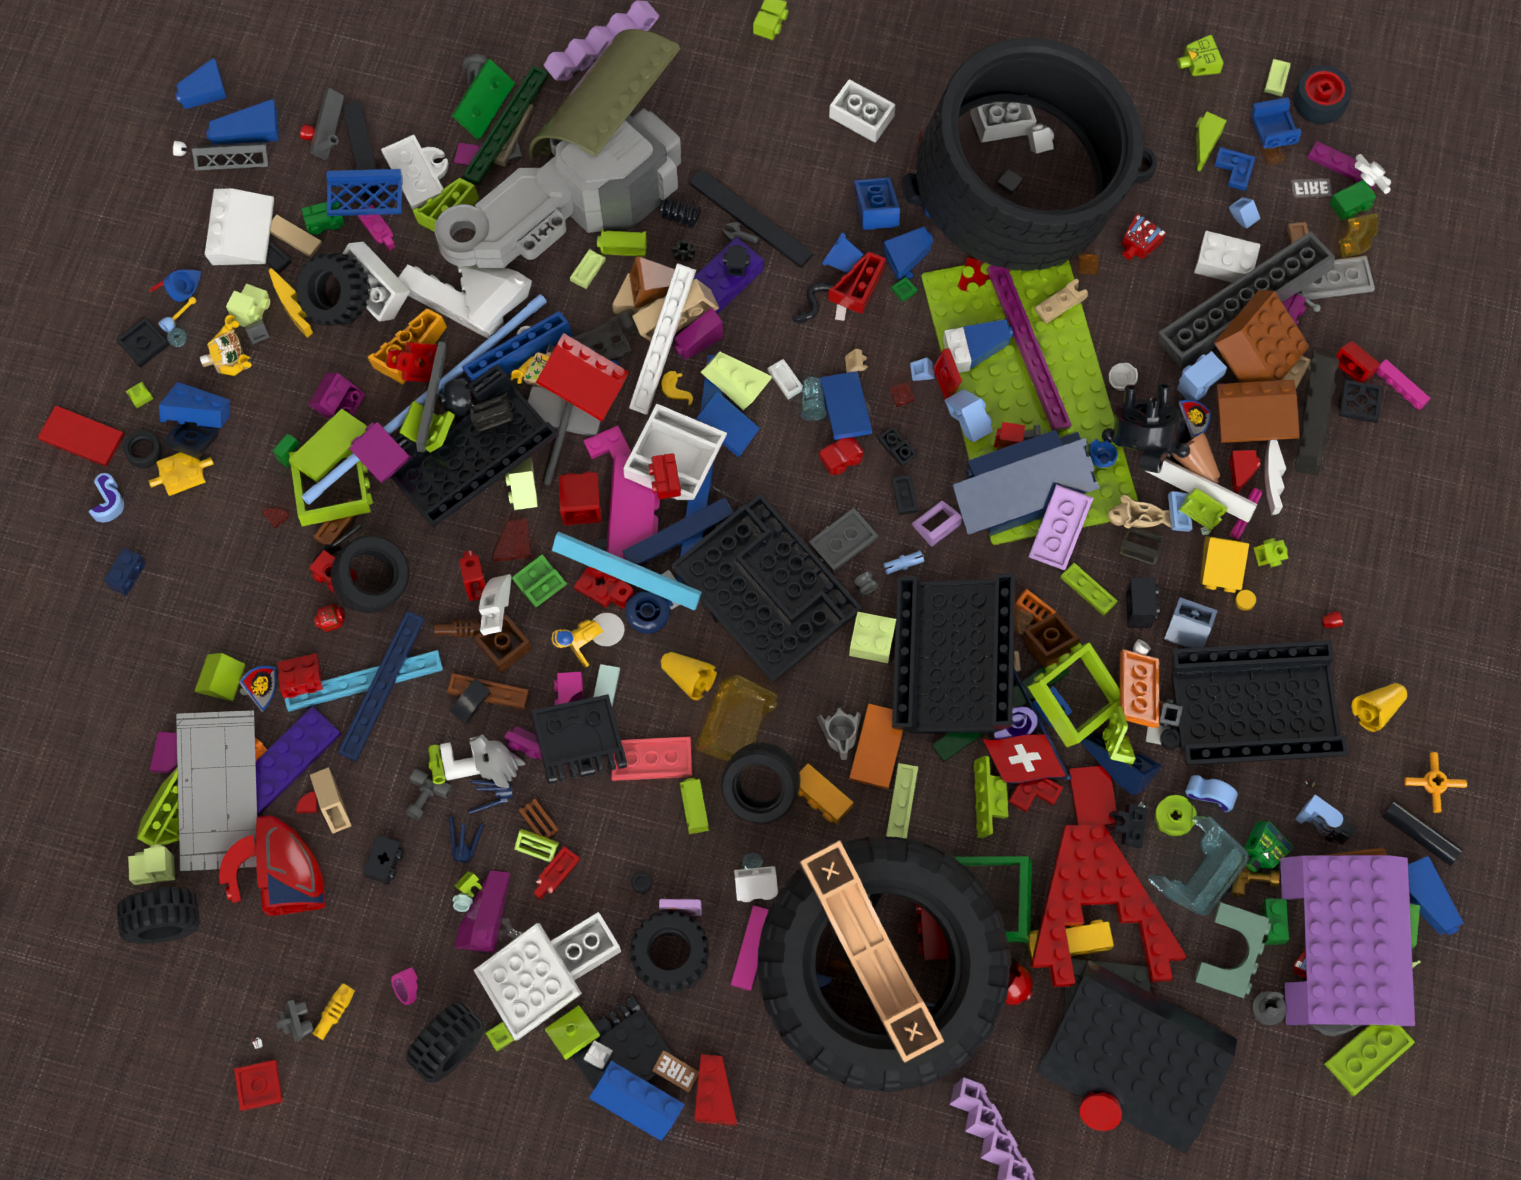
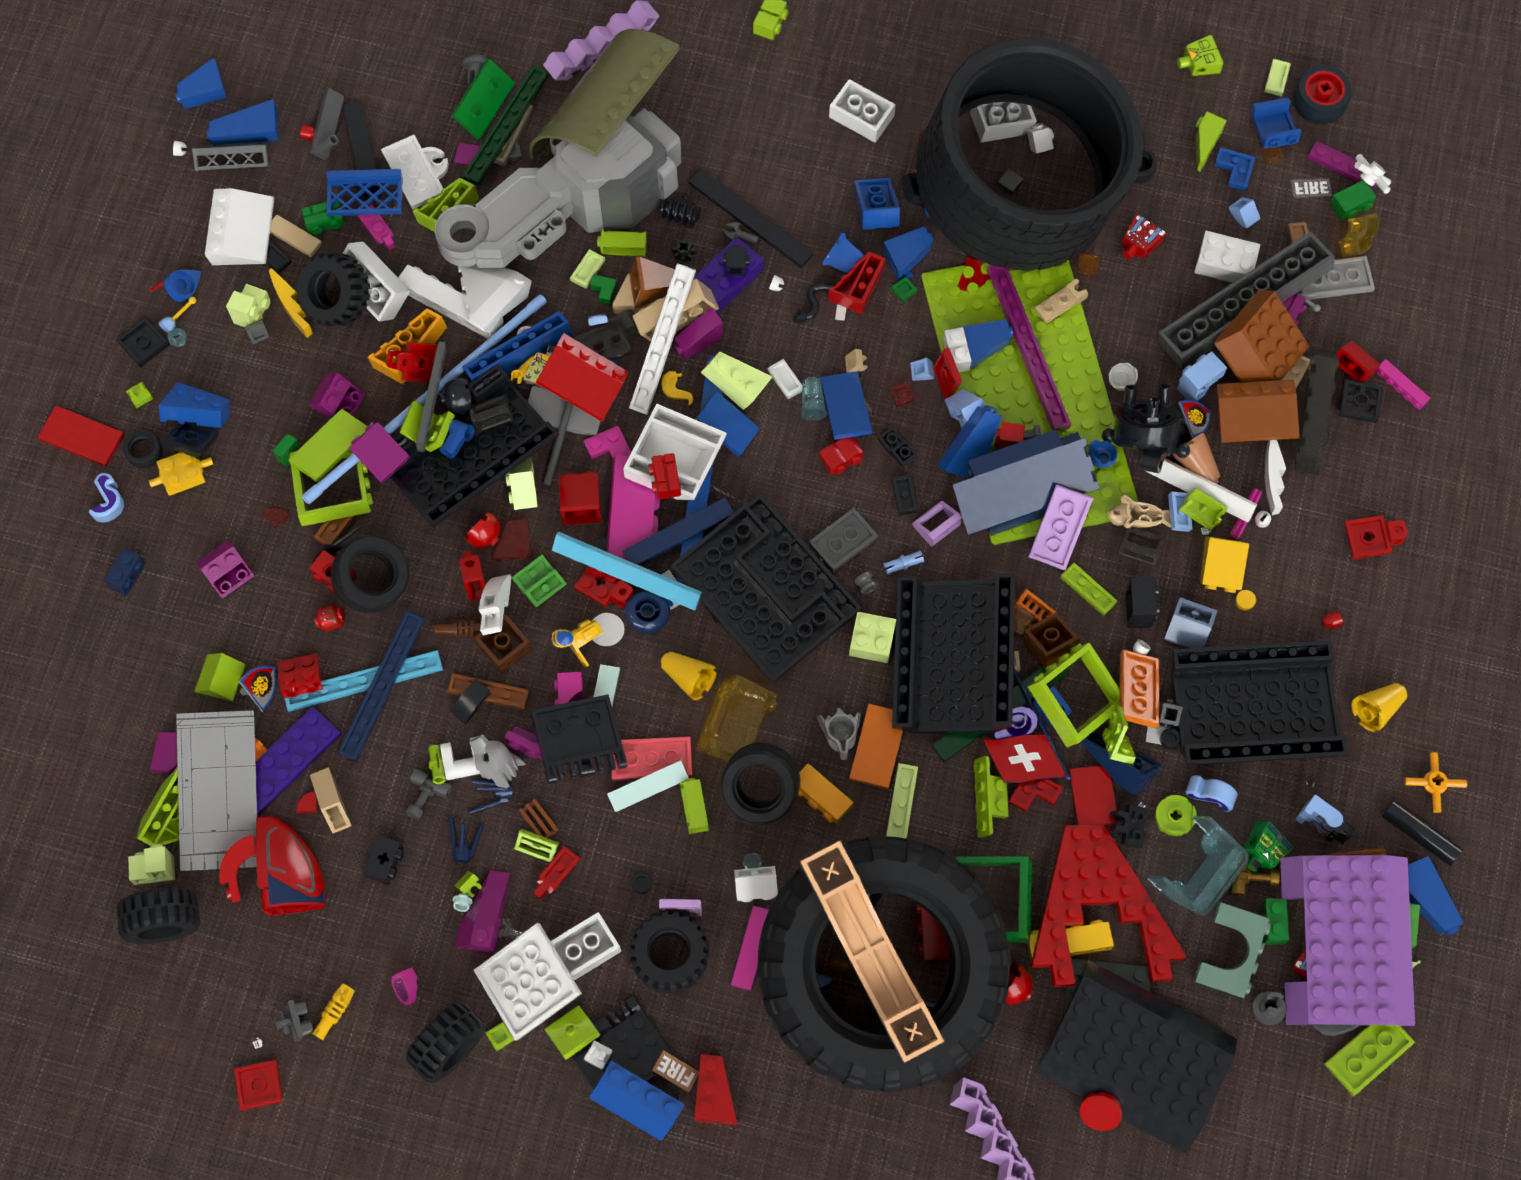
(224, 569): none -> magenta slope
(226, 350): torso -> none
(458, 434): none -> blue piece
(484, 531): none -> red cylinder
(597, 319): none -> light blue tile
(605, 286): none -> green piece
(648, 786): none -> light aqua tile
(775, 282): none -> white hinge
(972, 441): none -> blue slope
(1243, 467): red slope -> none
(1266, 522): none -> white hinge
(1271, 553): lime brick -> none
(1383, 534): none -> red plate

